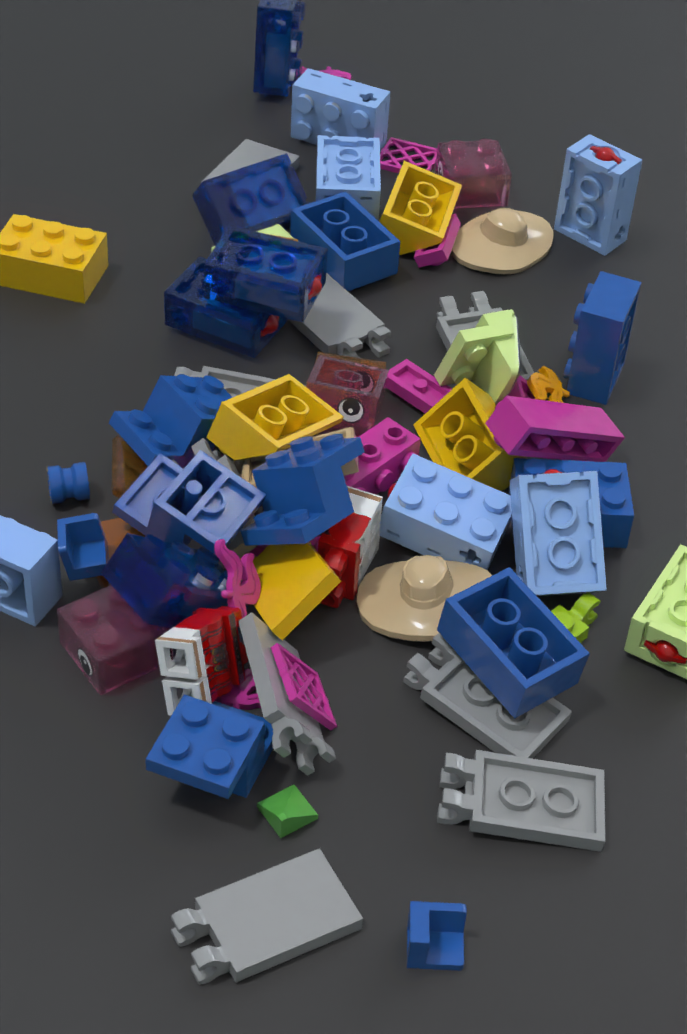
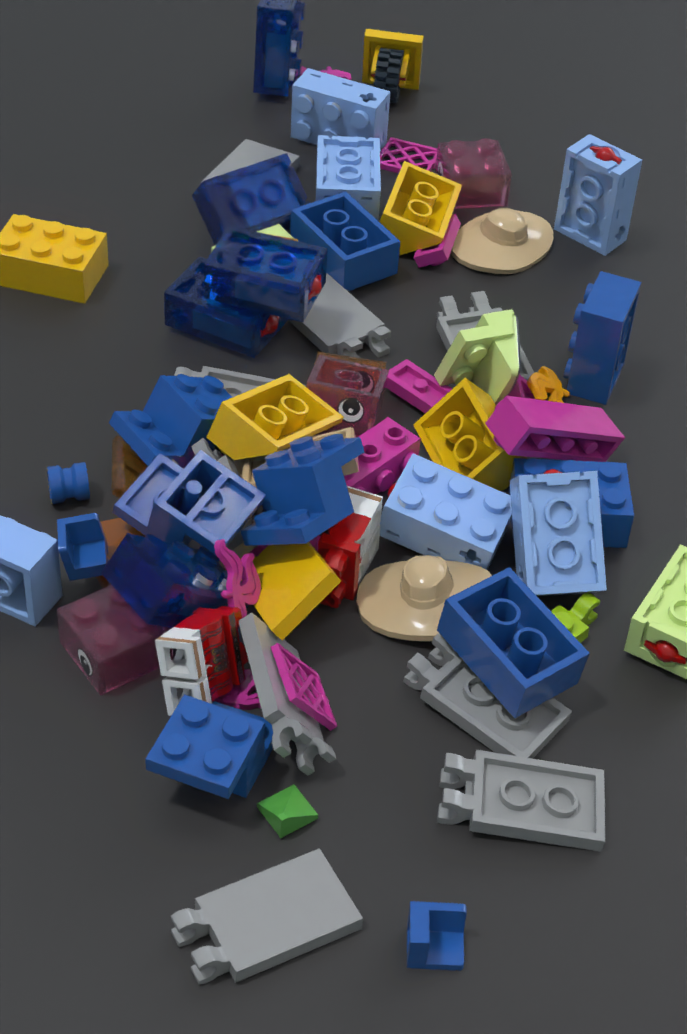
(392, 61): none -> yellow plate

